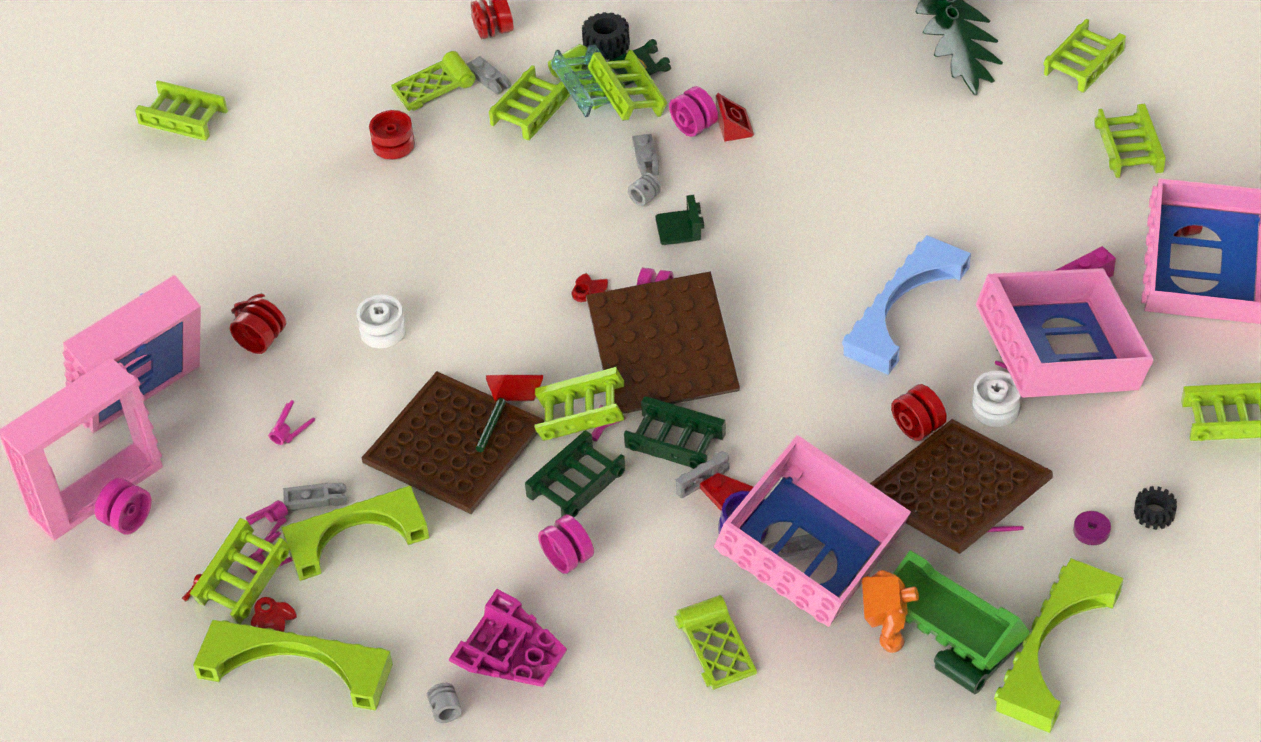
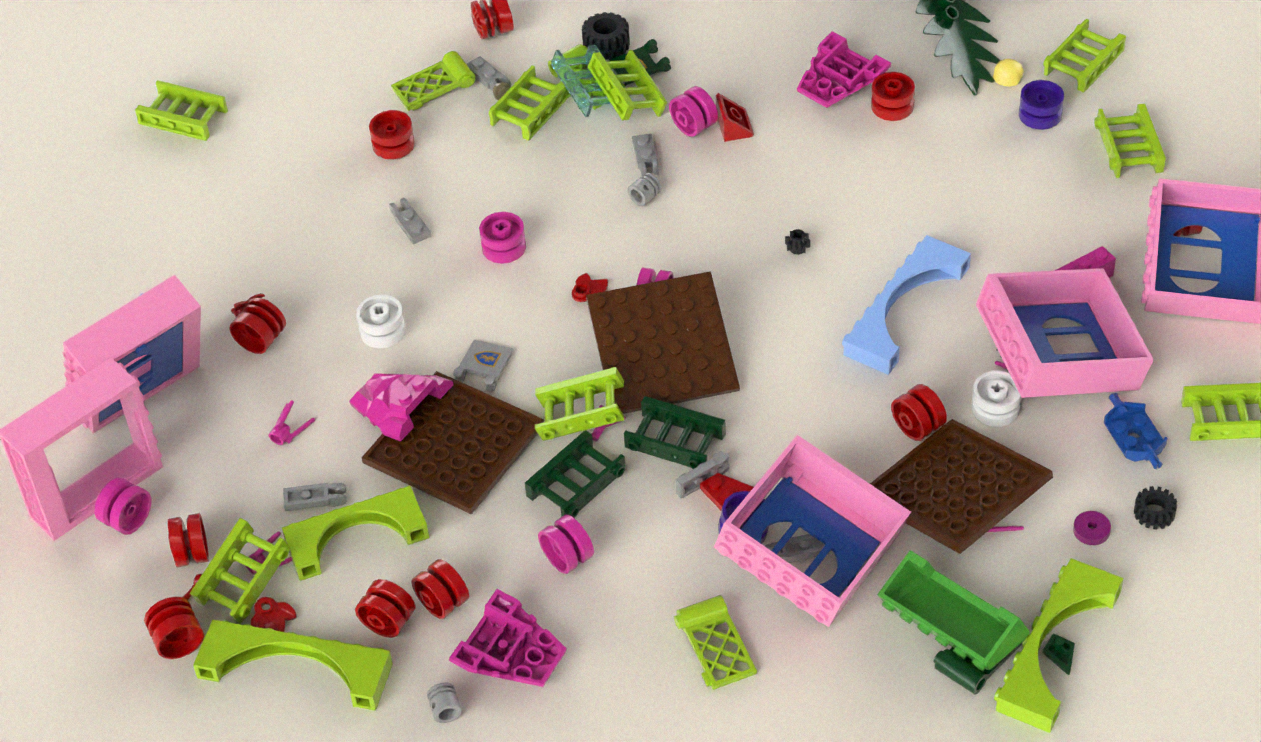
(173, 627): none -> red wheel
(184, 541): none -> red wheel
(273, 512): dark pink plant -> none
(385, 608): none -> red wheel
(392, 397): none -> dark pink wedge
(410, 222): none -> light grey hinge
(440, 589): none -> red wheel
(484, 360): none -> light grey flag
(490, 425): dark green bar -> none
(500, 89): none -> dark tan plate
(502, 237): none -> dark pink wheel
(514, 386): red slope -> none
(681, 225): dark green bracket -> none
(797, 241): none -> black gear
(838, 71): none -> dark pink wedge
(886, 605): orange torso -> none
(892, 96): none -> red wheel
(1008, 72): none -> light yellow hair
(1041, 104): none -> dark purple wheel
(1060, 652): none -> dark green piece
(1131, 418): none -> blue plate

